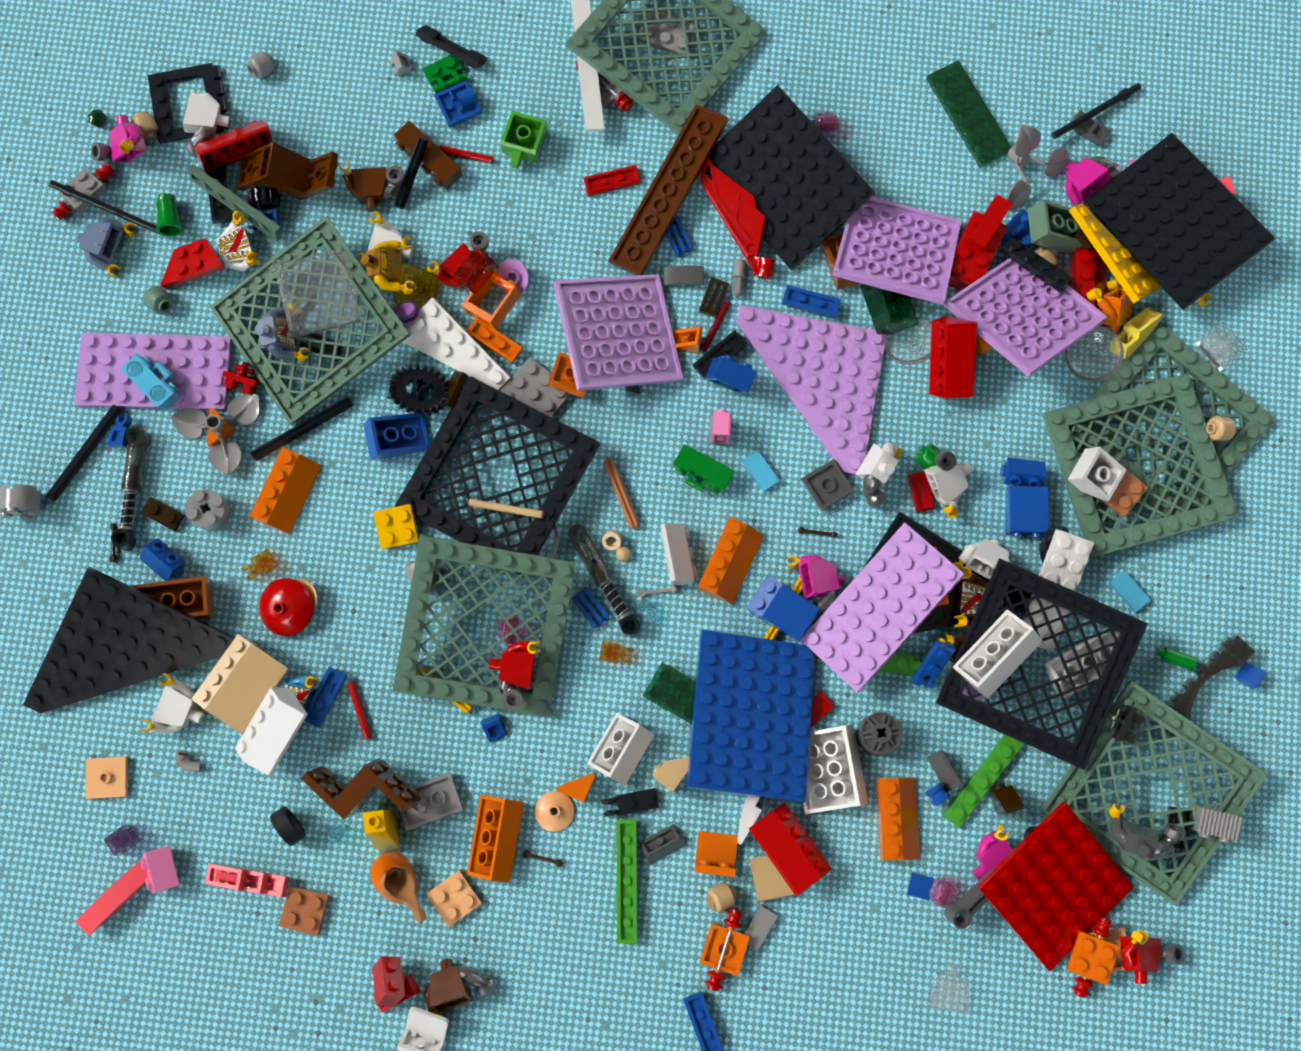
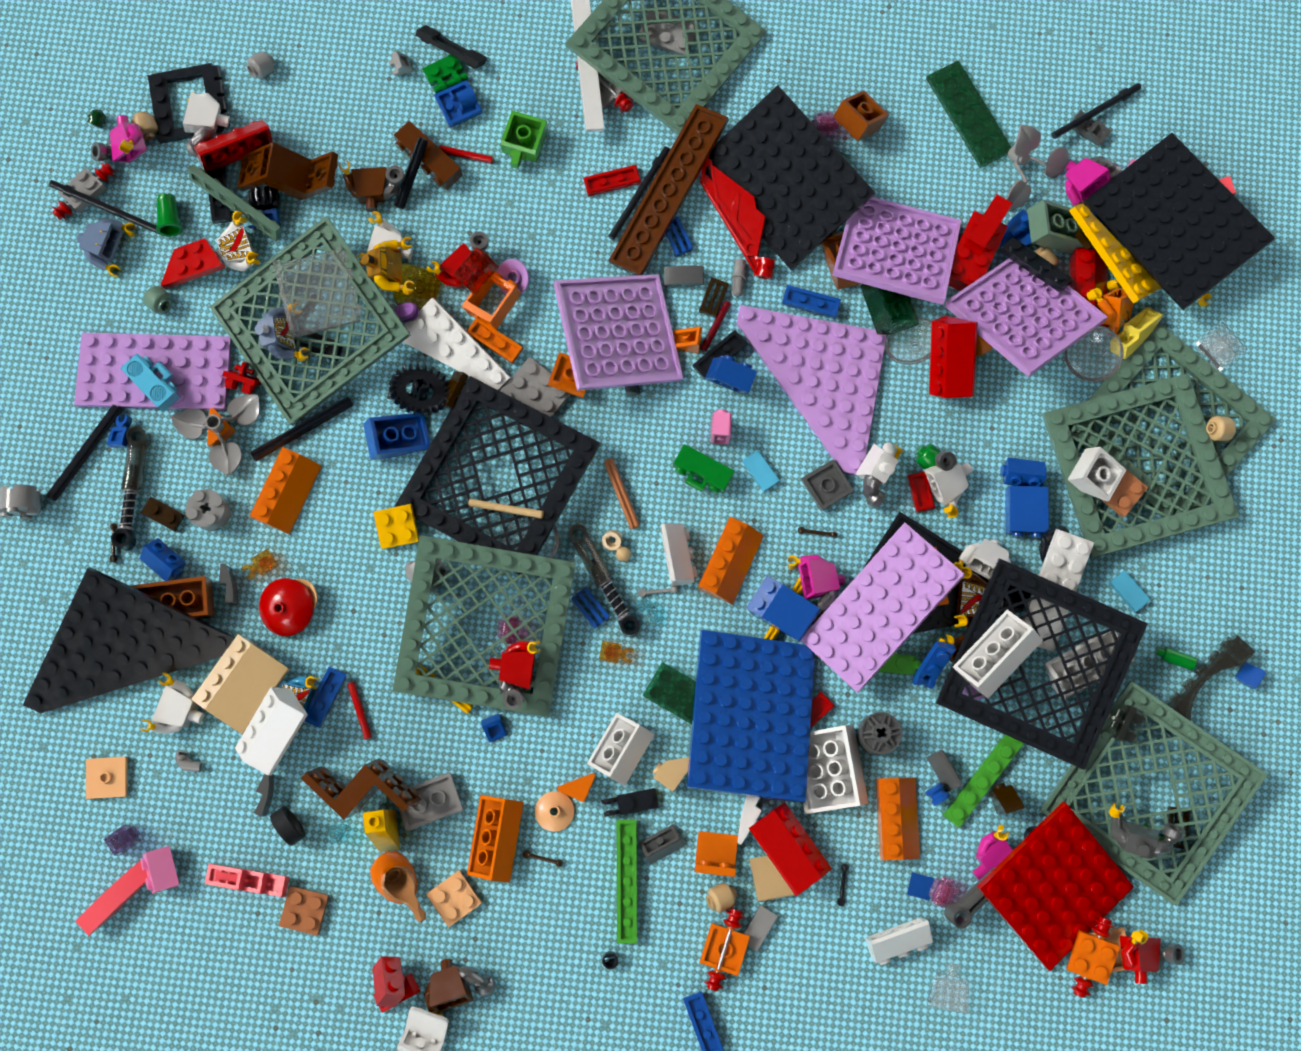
(227, 579): none -> dark grey slope
(265, 788): none -> dark grey slope
(610, 963): none -> black hinge
(656, 164): none -> black bar
(841, 902): none -> black hinge
(860, 115): none -> dark orange brick
(899, 940): none -> white slope
(1218, 824): light grey brick -> none

